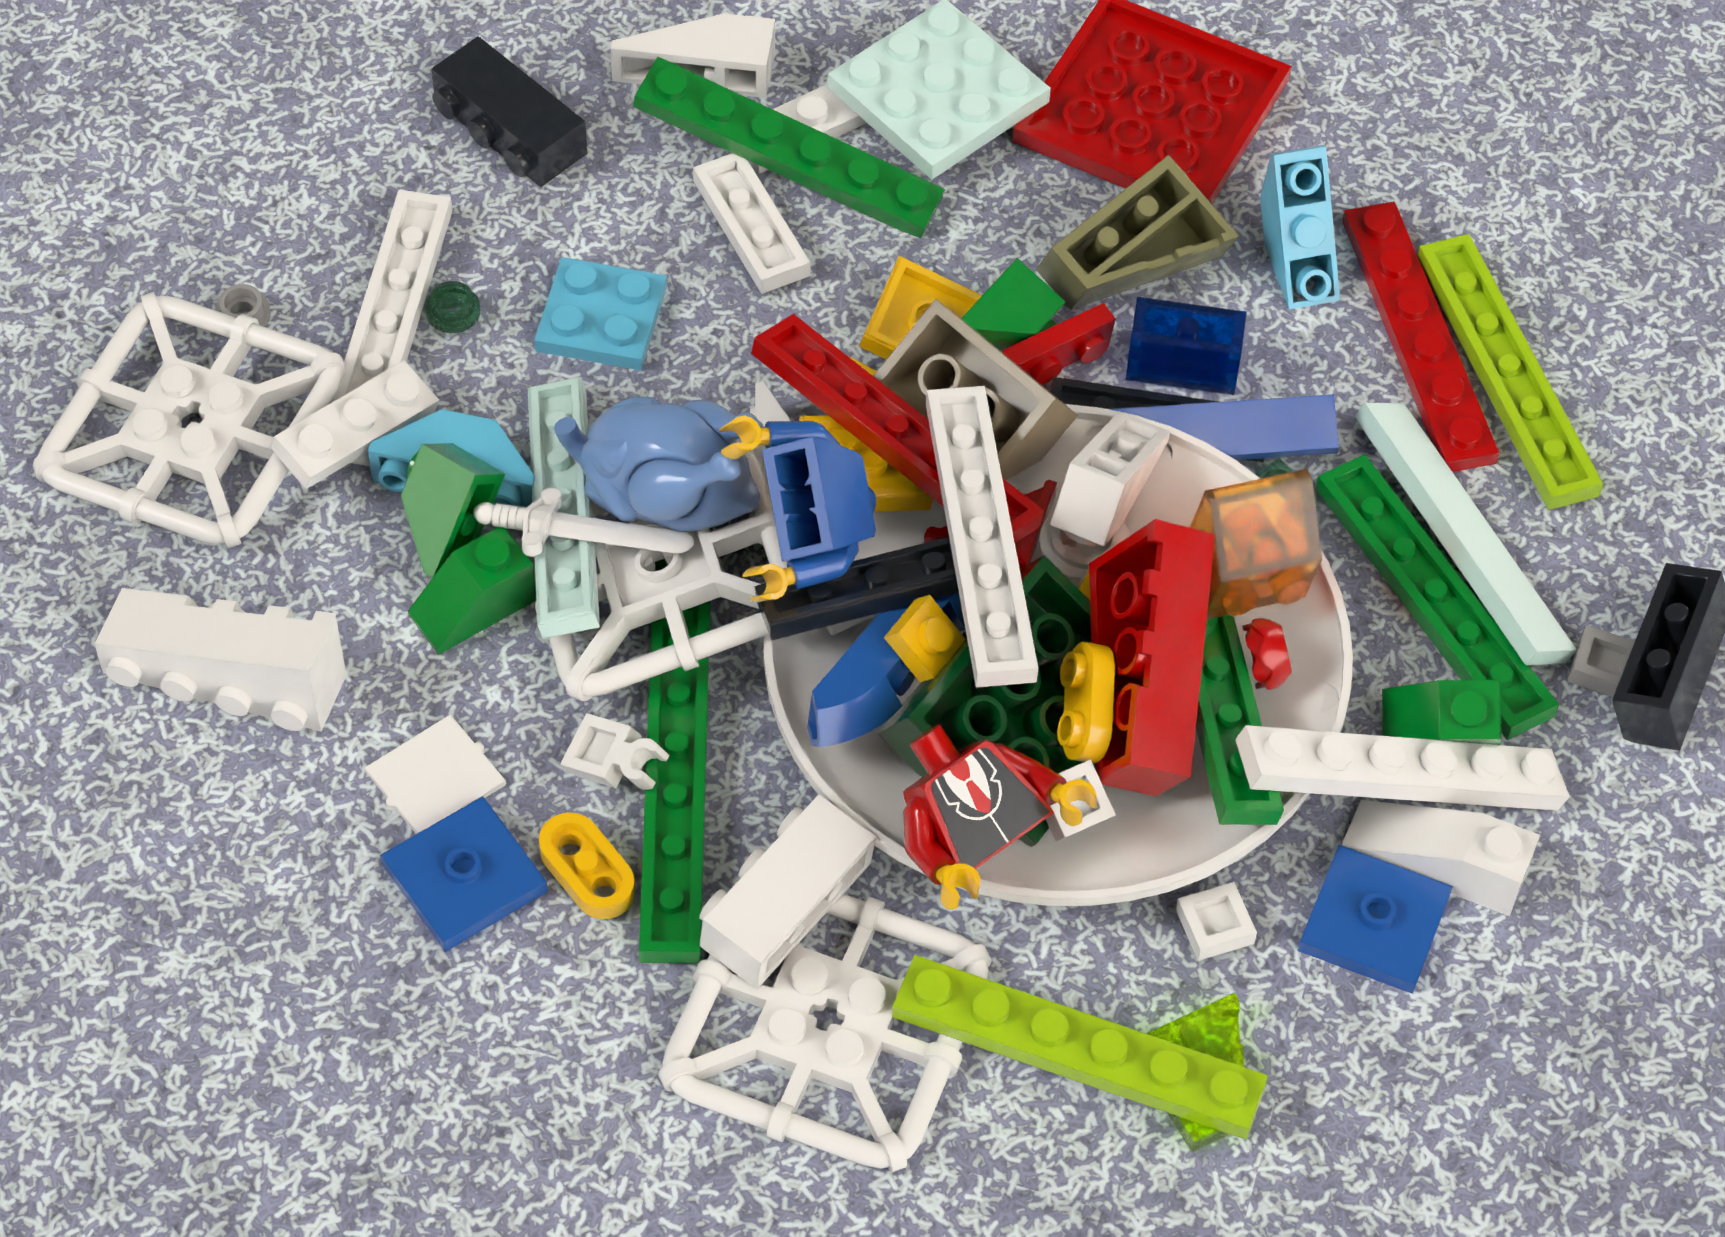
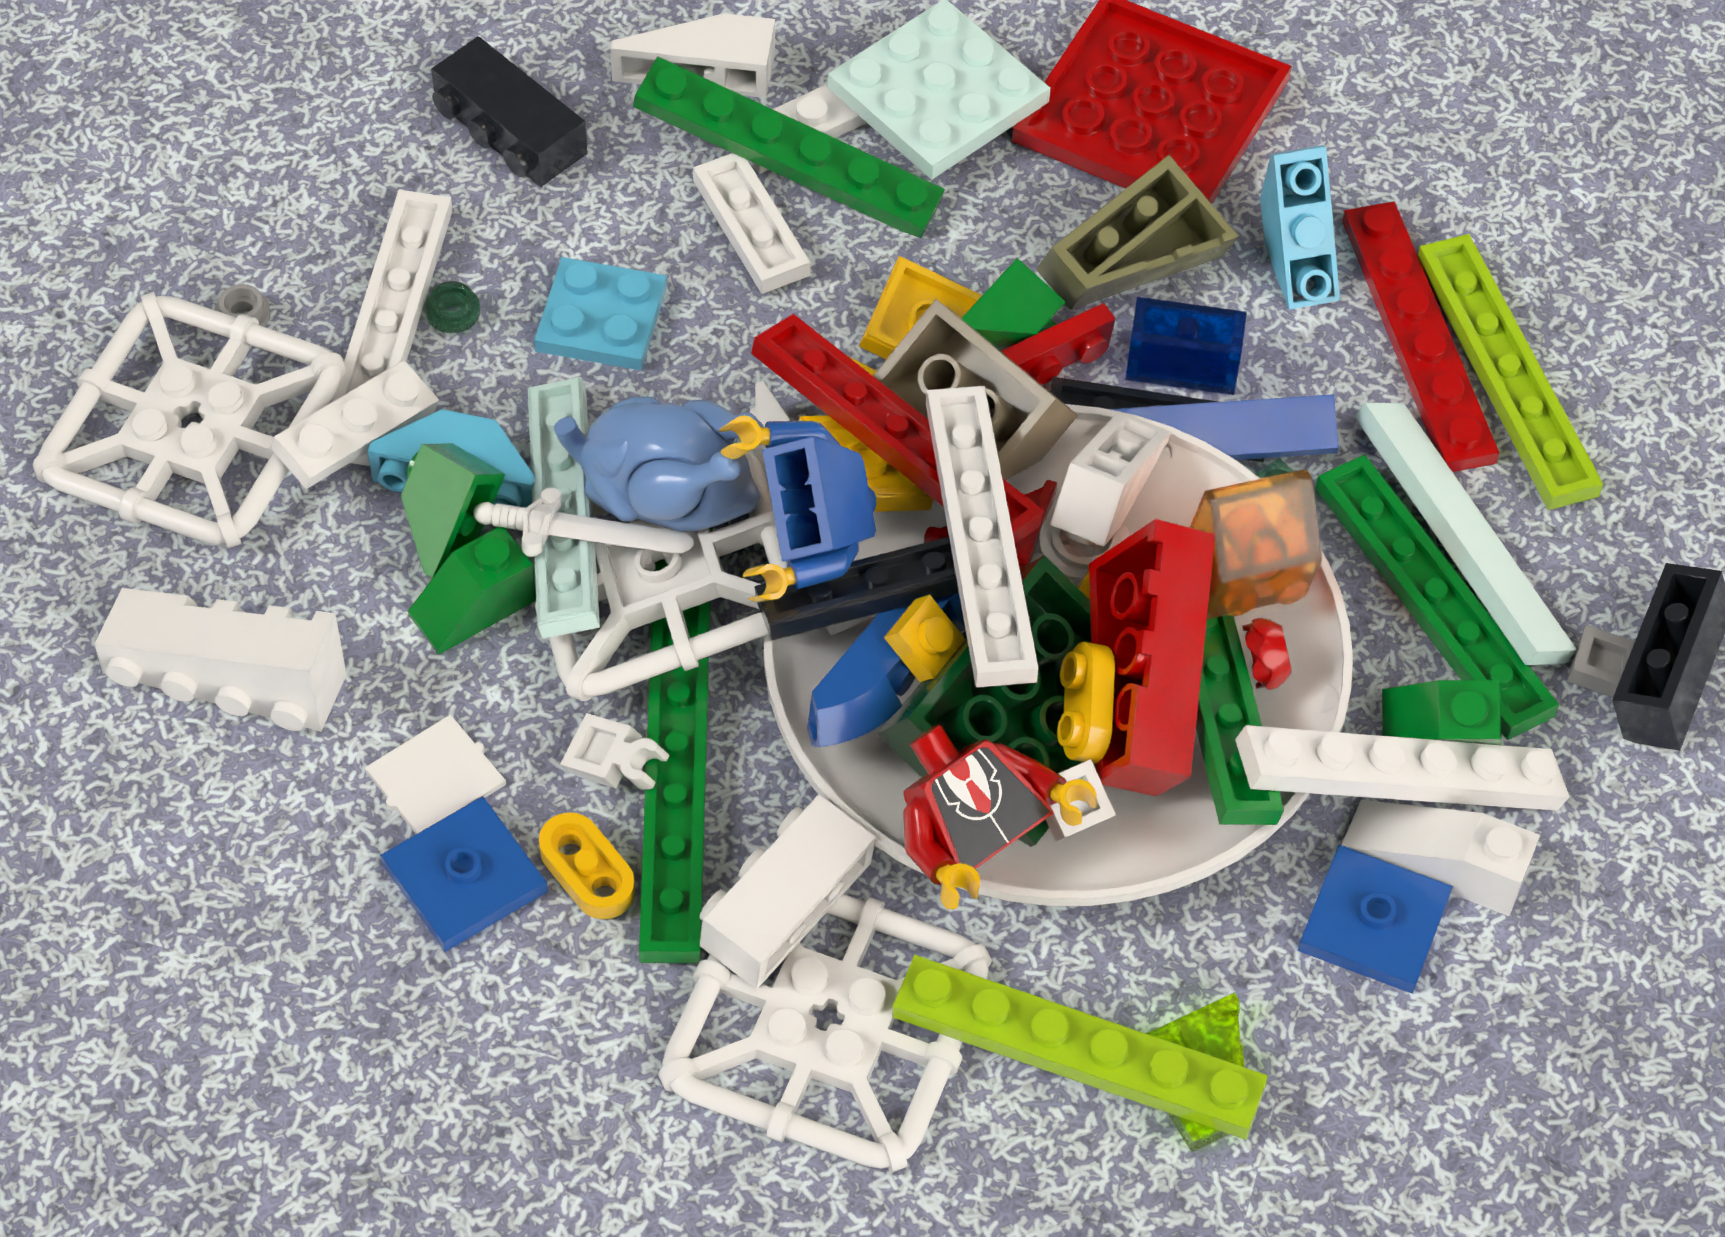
(1216, 921): white plate -> none

